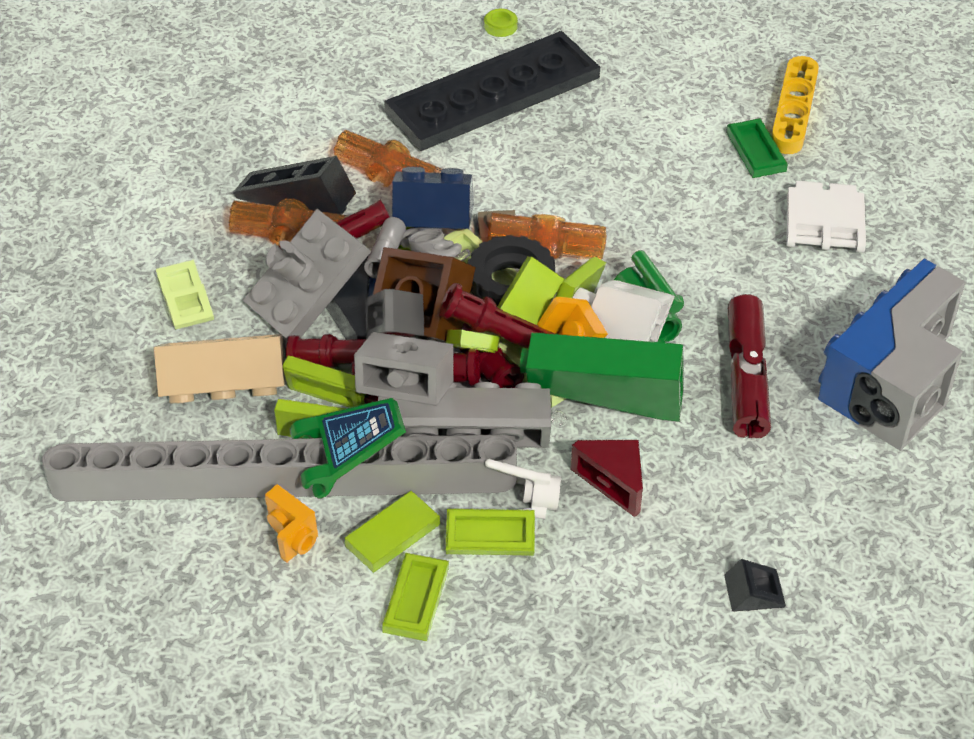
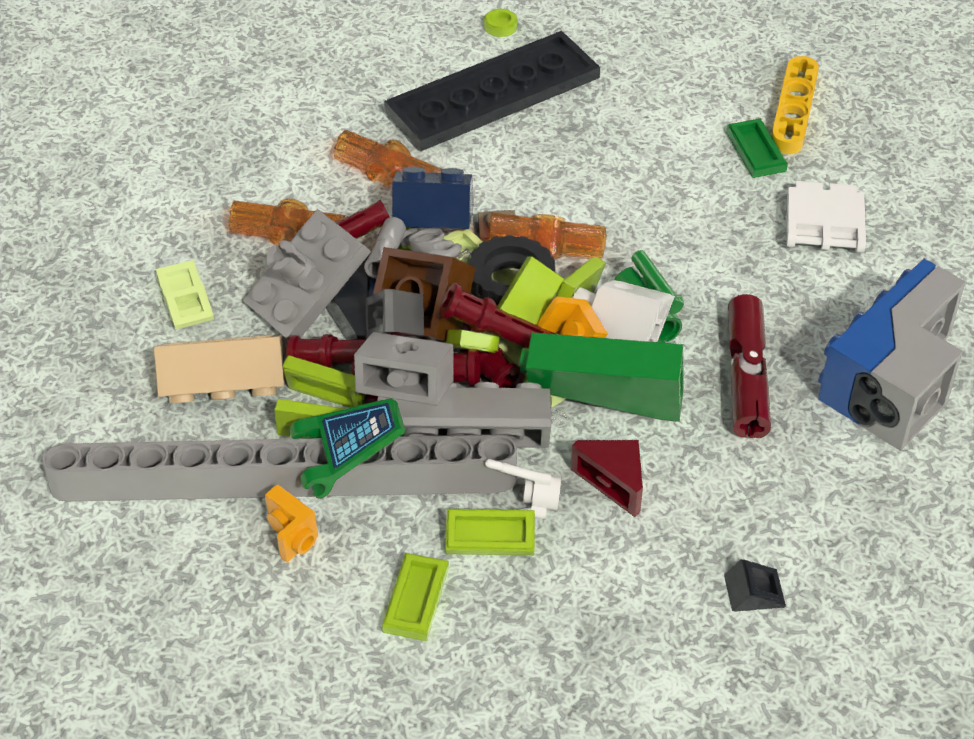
(316, 183): black slope -> none
(392, 531): lime tile -> none

